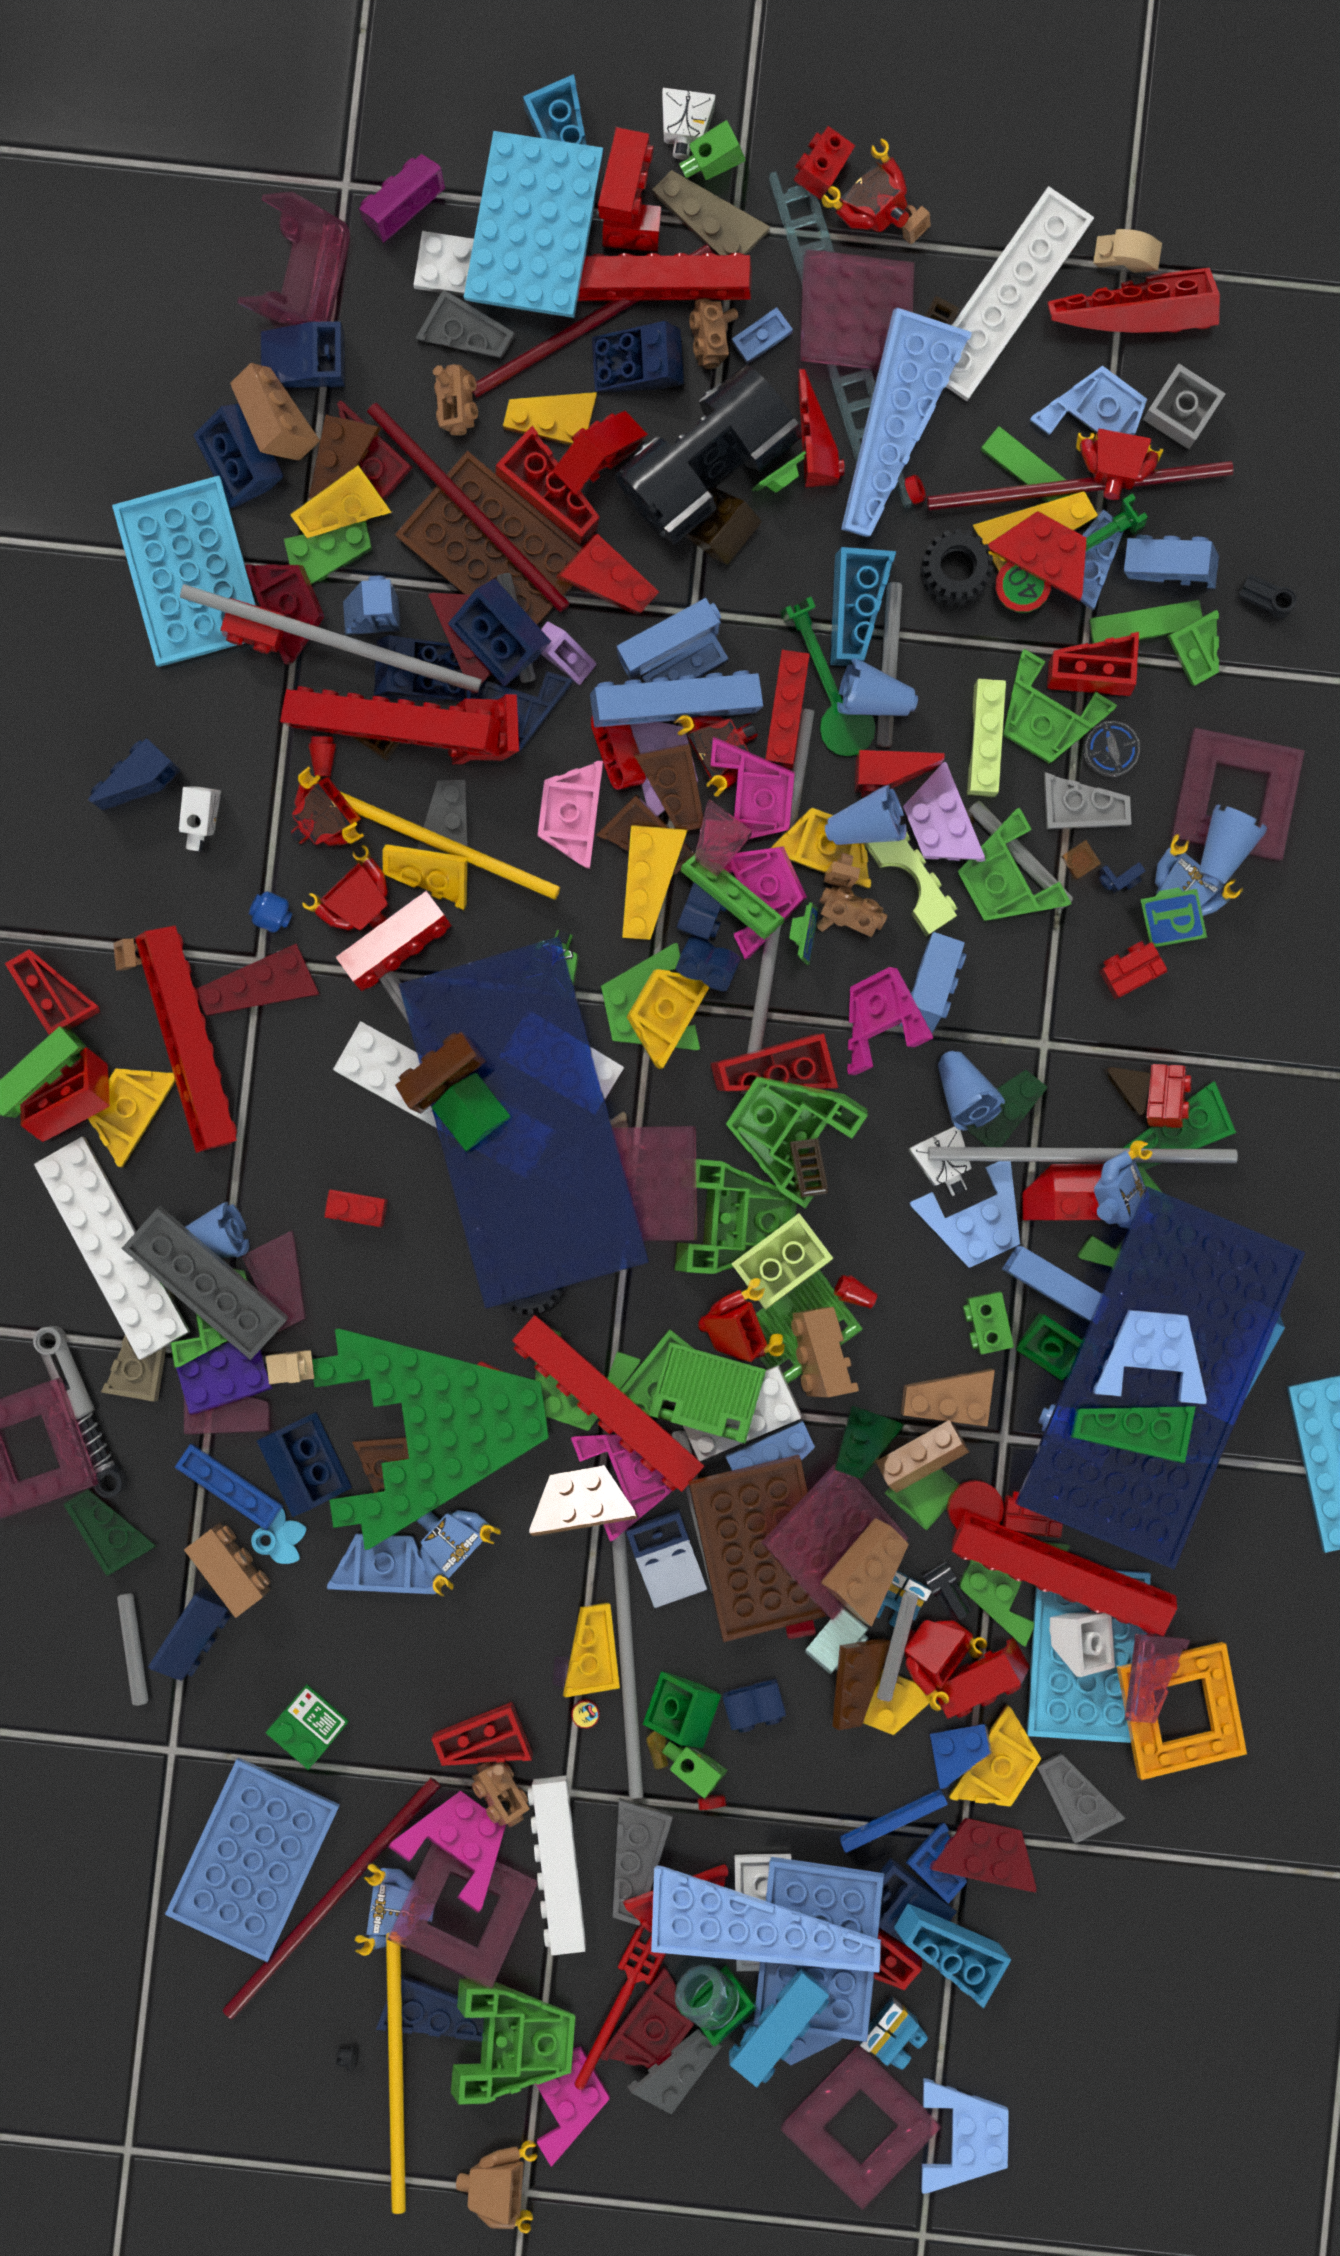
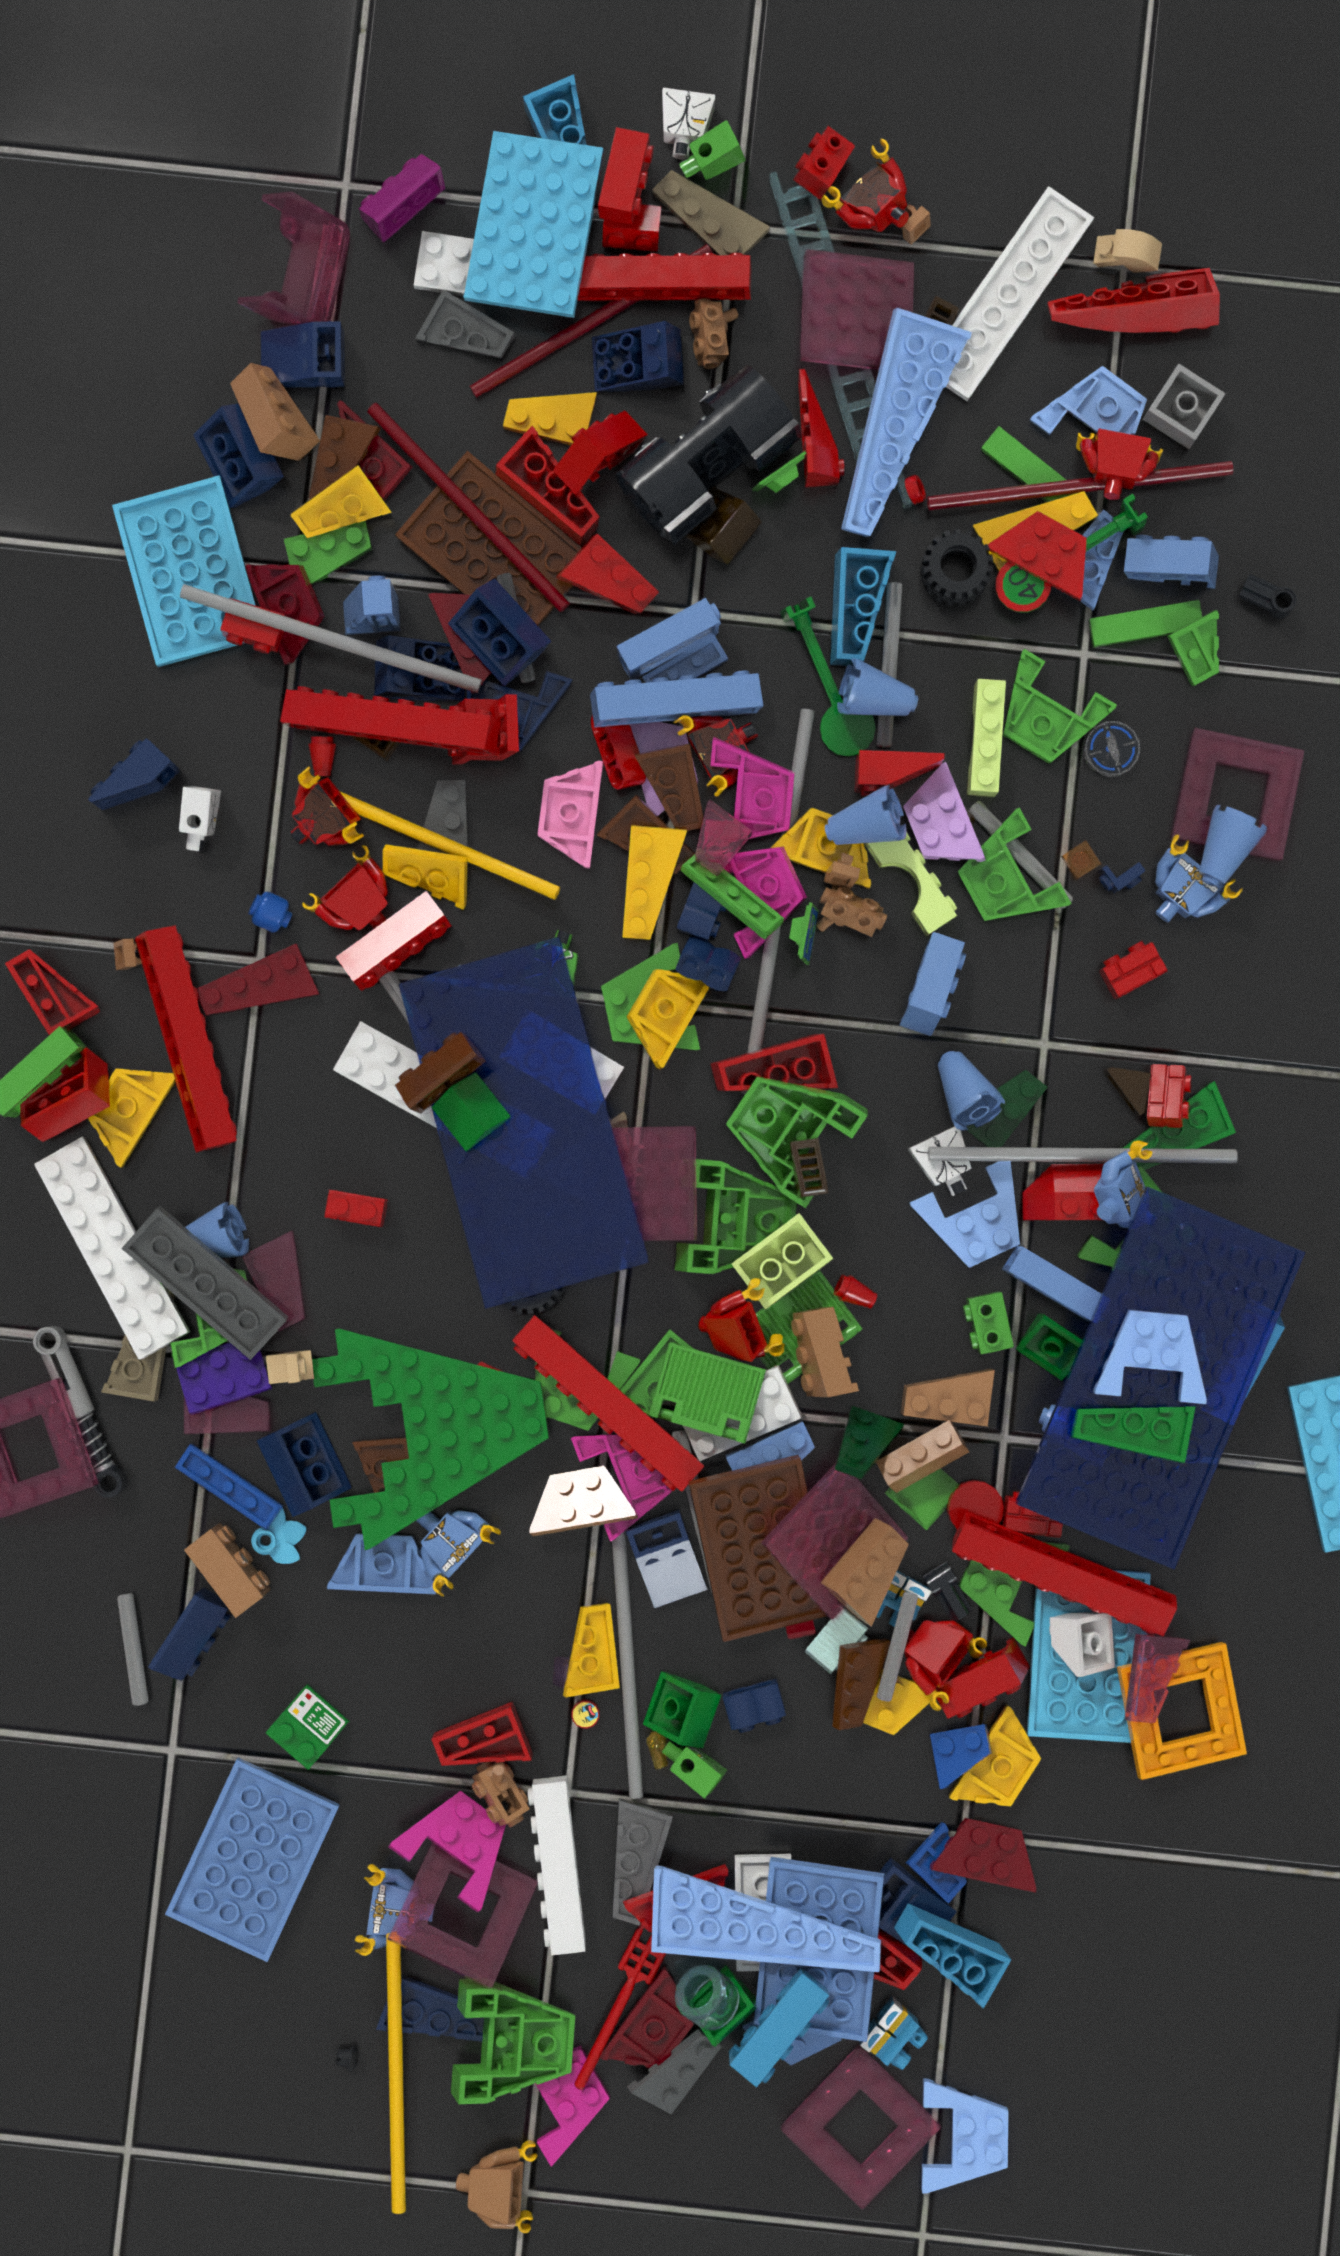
(106, 1532): dark green wing -> none
(331, 1898): dark red piece -> none
(454, 398): medium nougat brick -> none
(567, 654): lavender slope -> none
(711, 1802): red tile -> none
(762, 335): medium blue plate -> none
(787, 708): red brick -> none
(878, 1006): dark pink wing -> none
(893, 1820): blue tile -> none
(1077, 1800): flat silver wing -> none
(1082, 806): light grey wing -> none
(1096, 667): red wedge -> none
(1173, 917): piece -> none

